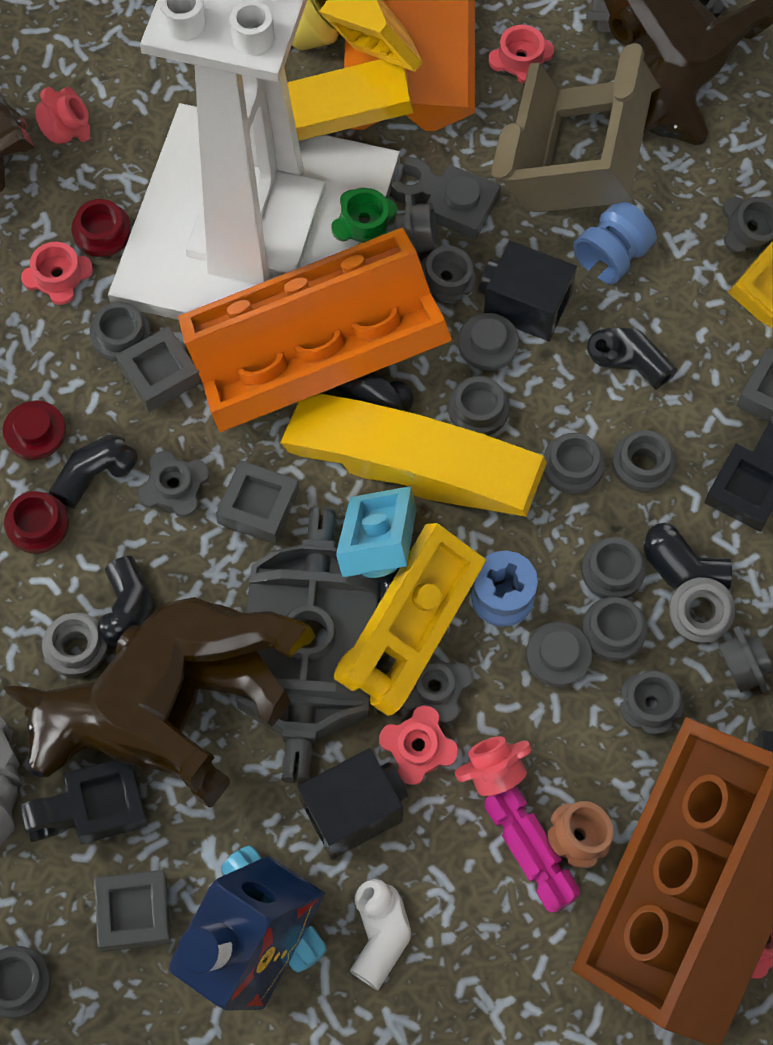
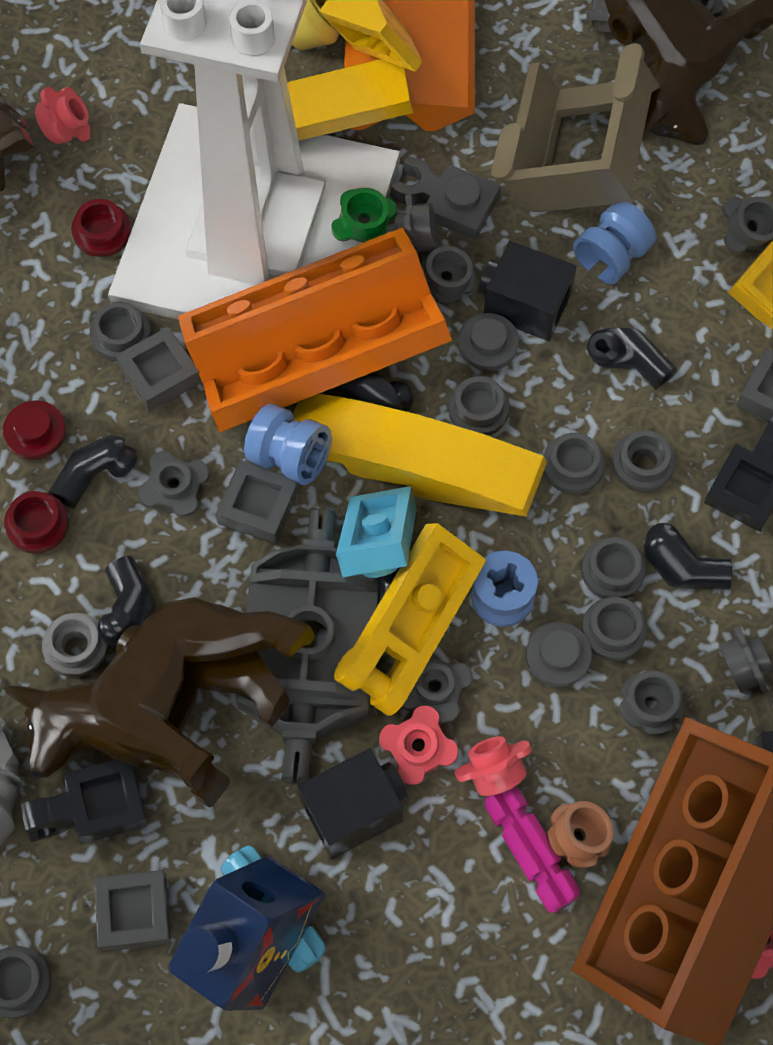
(54, 257): coral plate -> none
(291, 445): none -> medium blue wheel
(386, 930): white arm -> none
(520, 40): coral plate -> none
(722, 606): light grey plate -> none

